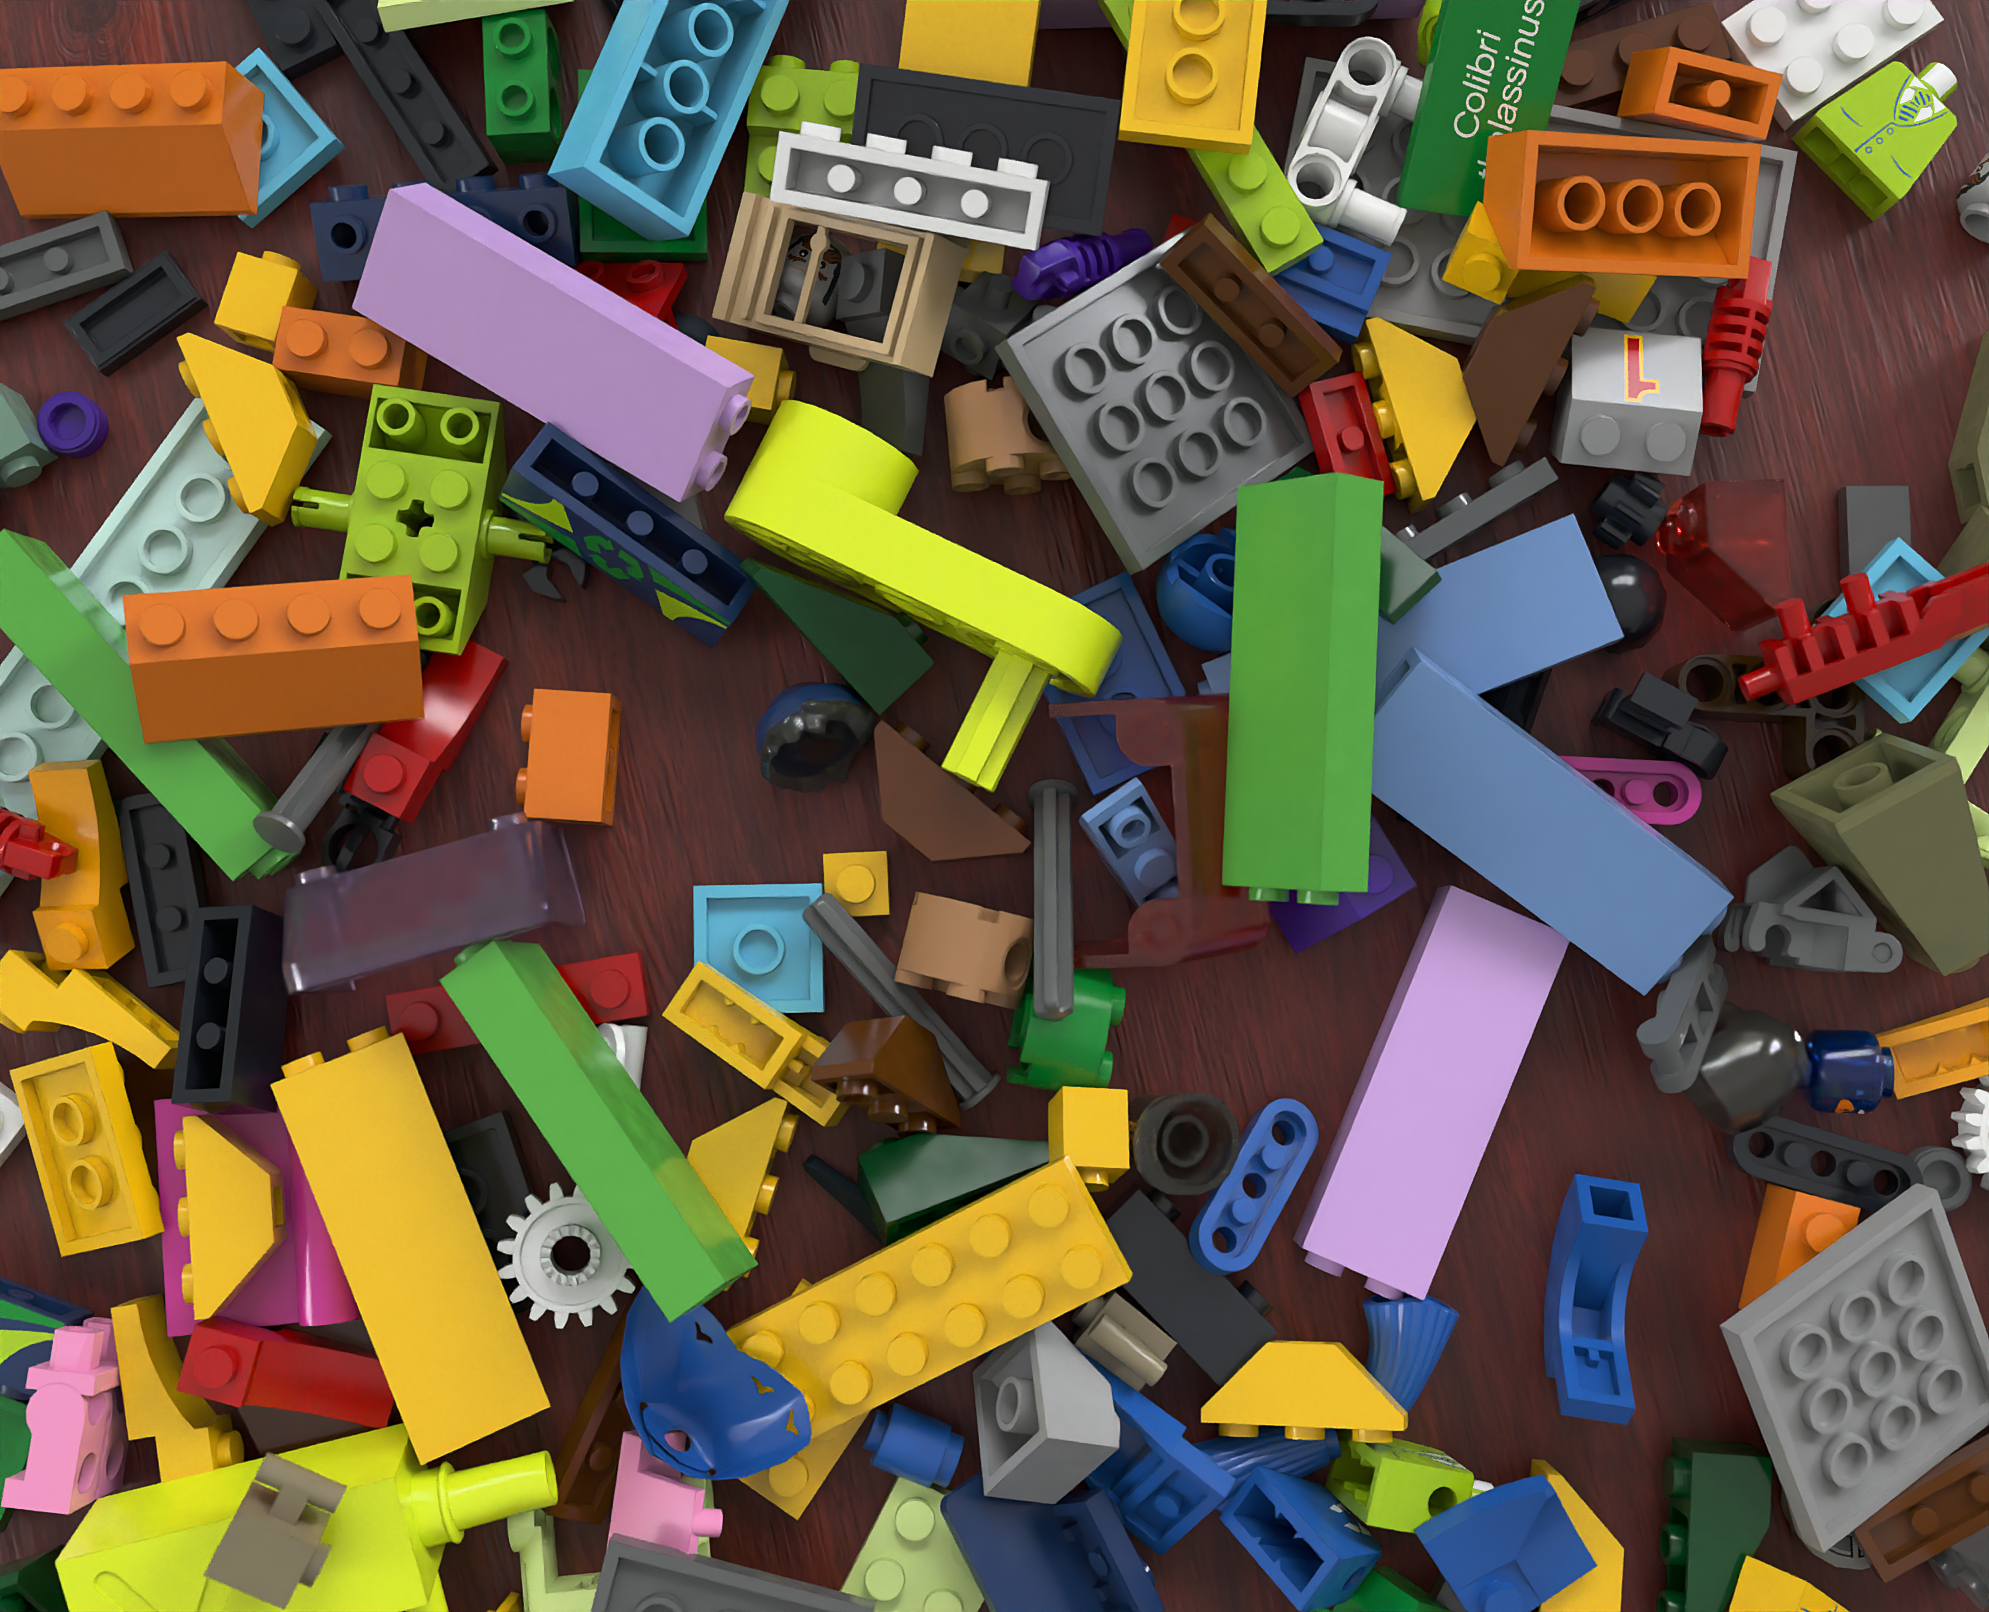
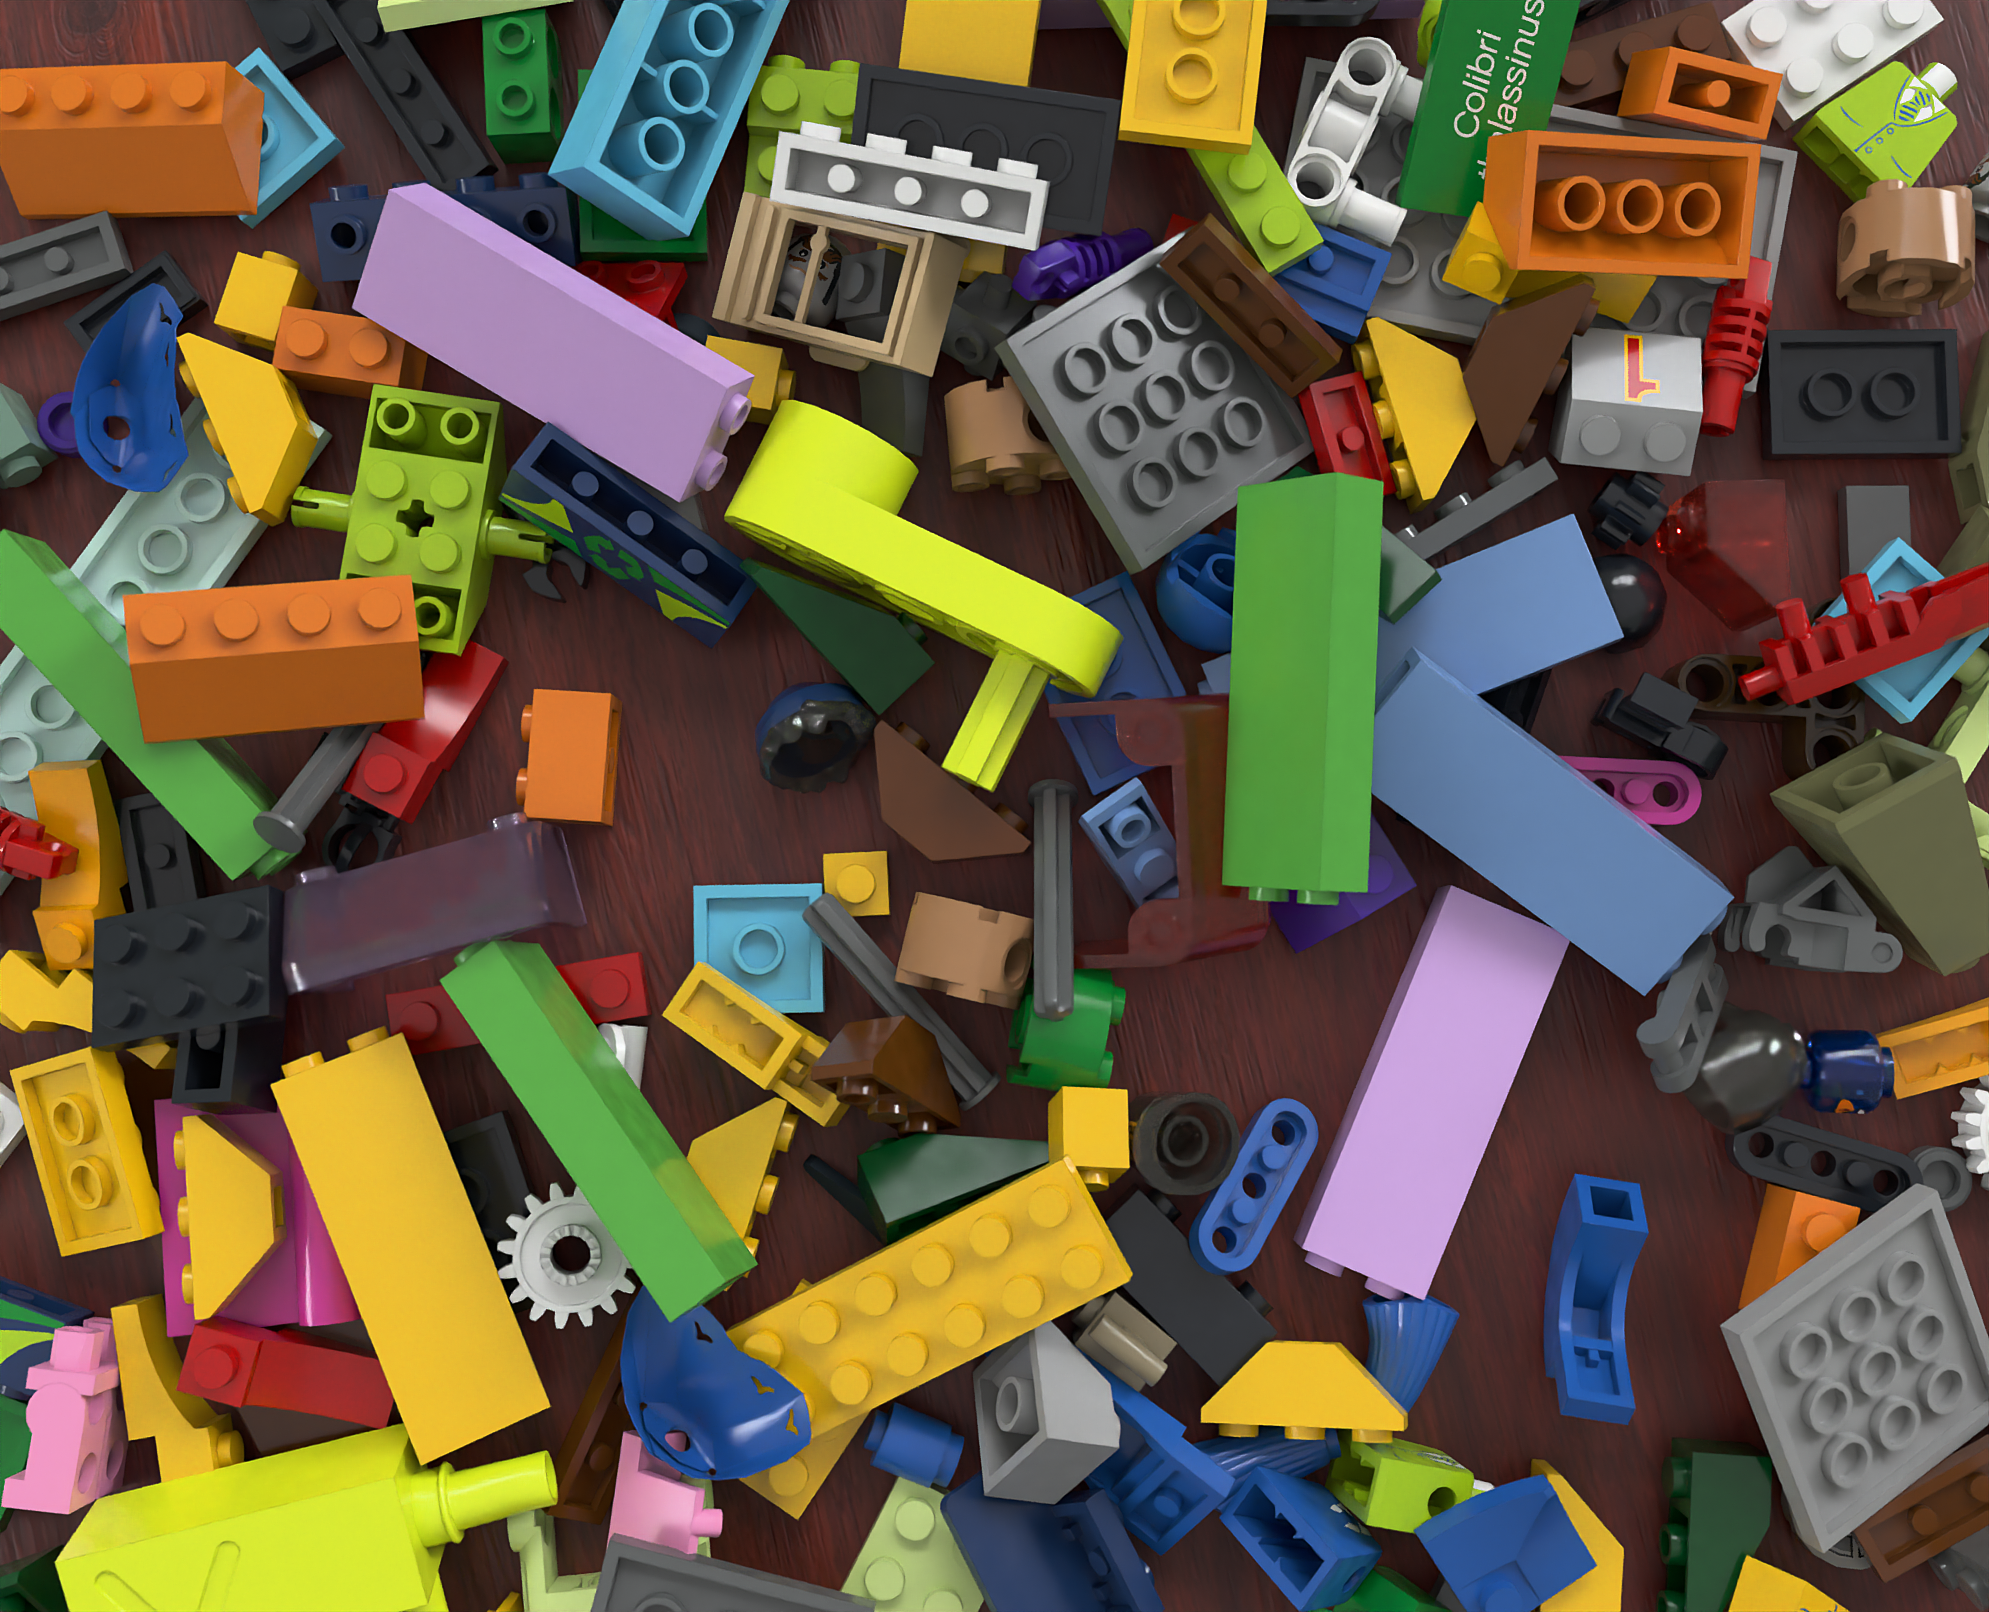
(132, 352): none -> blue piece
(188, 969): none -> black plate
(276, 1534): dark tan brick -> none
(1860, 394): none -> black plate
(1906, 249): none -> medium nougat brick

